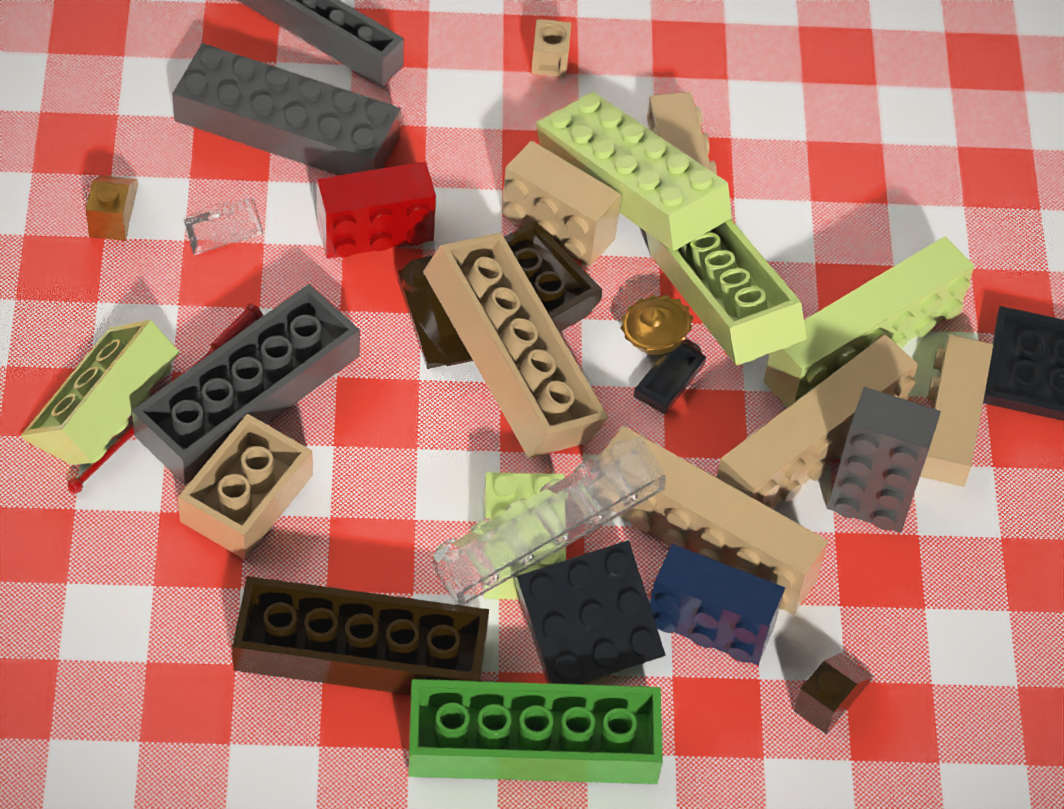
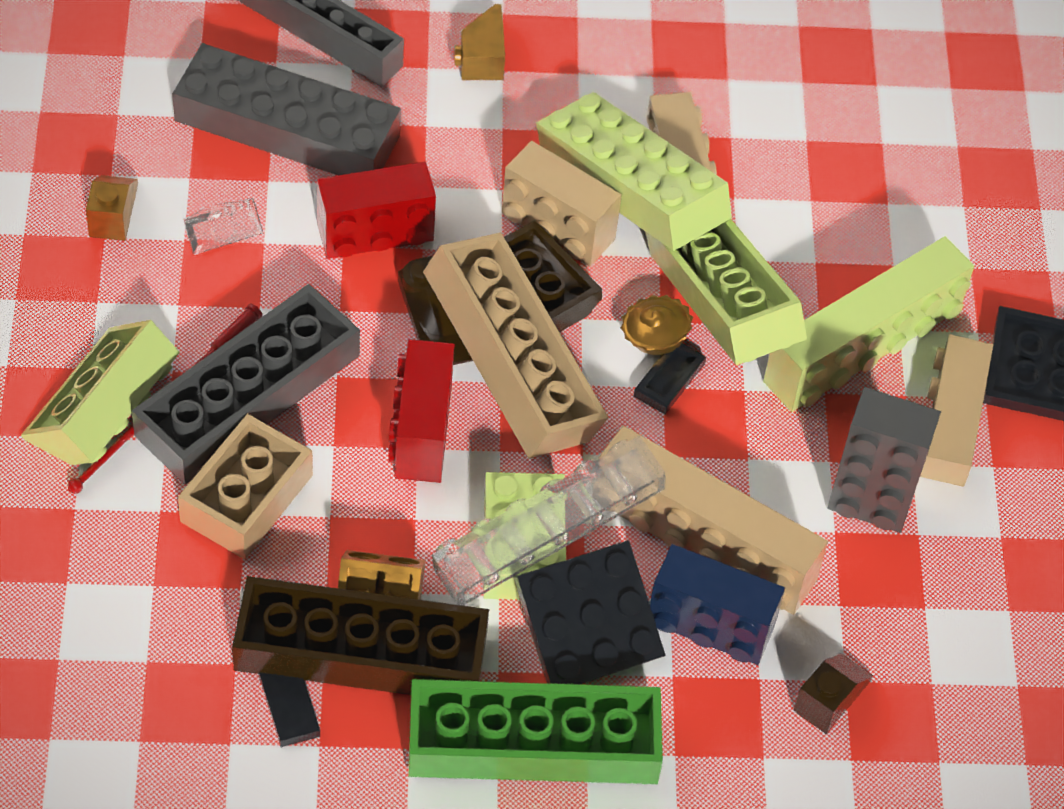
(289, 708): none -> black tile
(381, 574): none -> pearl gold brick
(421, 410): none -> red brick
(482, 47): none -> pearl gold slope
(551, 48): tan brick -> none
(814, 428): tan brick -> none

